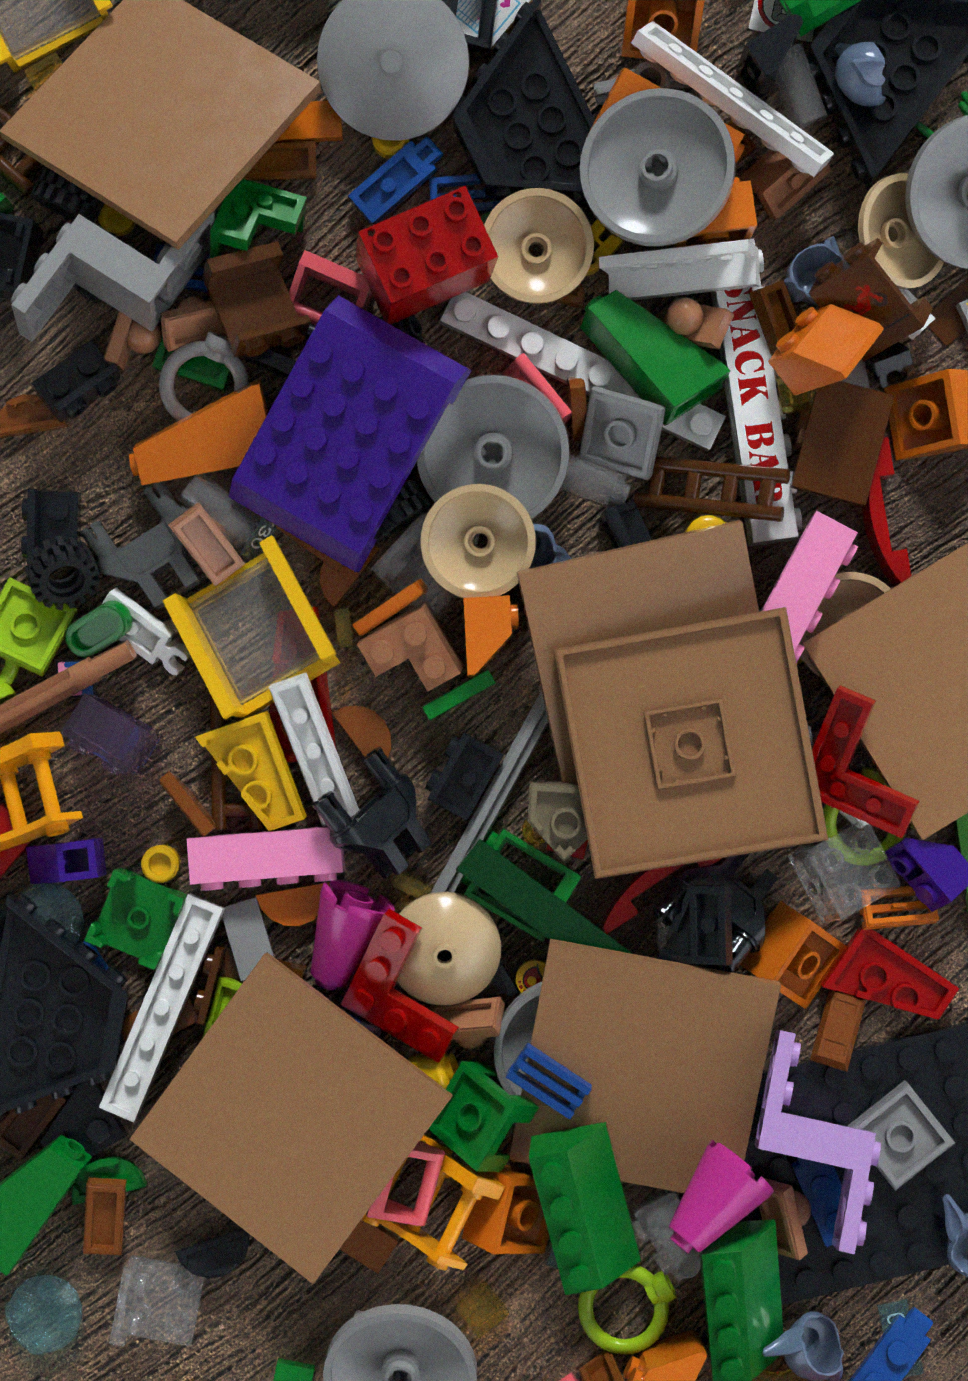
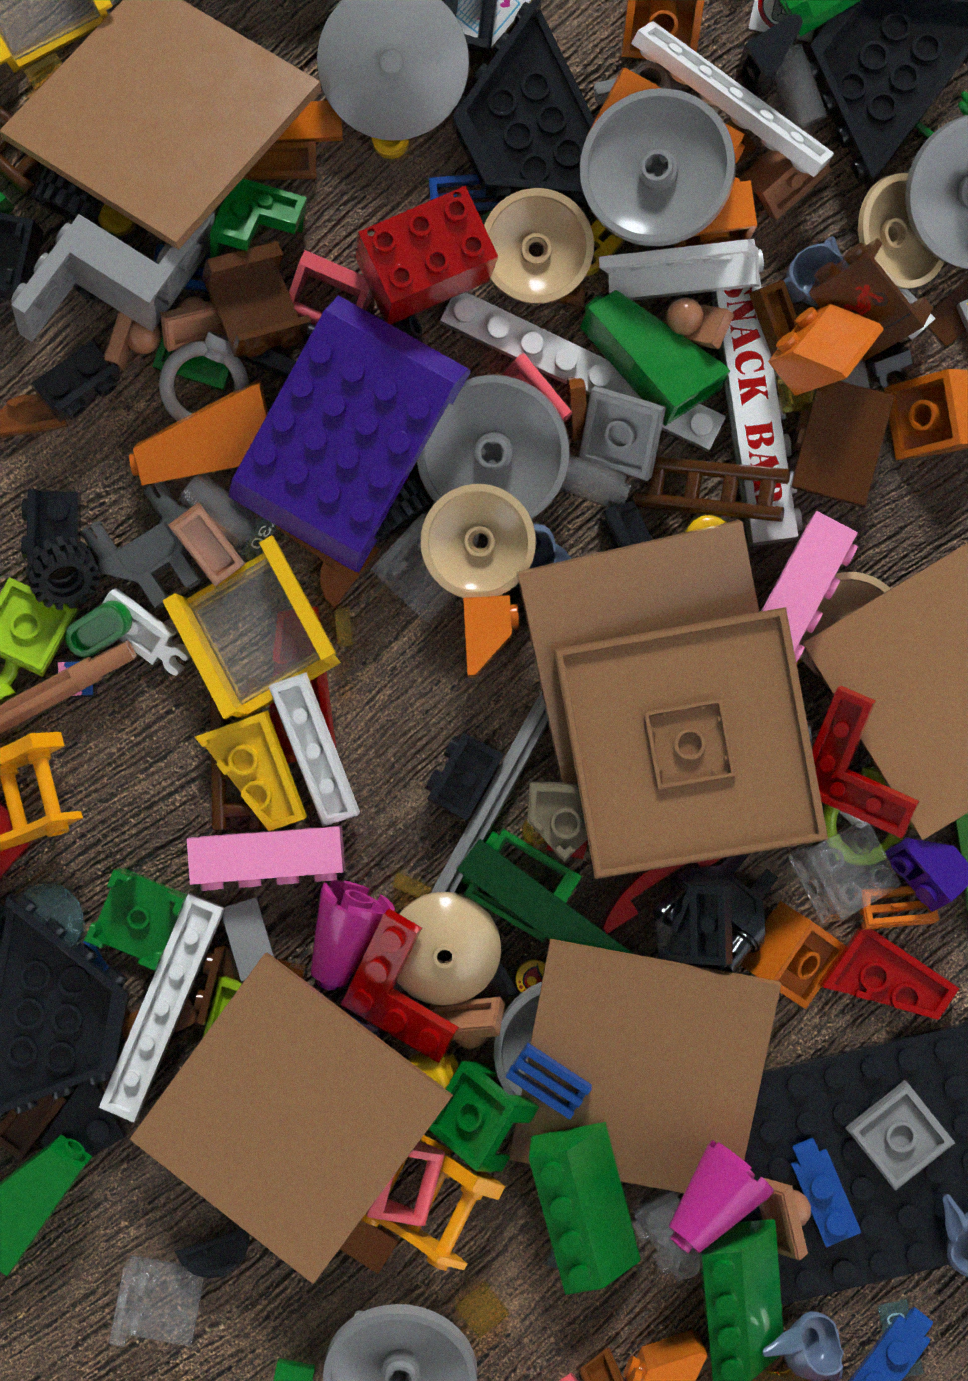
(44, 1314): clear light blue dish -> none
(66, 861): dark purple slope -> none
(104, 1216): dark orange tile -> none
(108, 1167): green tile -> none
(111, 734): clear purple brick -> none
(161, 863): yellow tile -> none
(188, 804): dark orange tile -> none
(291, 905): orange tile -> none
(365, 728): dark orange tile -> none
(380, 821): black connector -> none
(390, 607): orange tile -> none
(396, 180): blue hinge -> none
(415, 637): nougat brick -> none
(459, 695): green tile -> none
(514, 1221): orange slope -> none
(660, 1292): lime piece -> none
(818, 1142): lavender bracket -> none
(838, 1030): dark orange tile -> none
(860, 73): sand blue piece -> none
(892, 563): red slope -> none

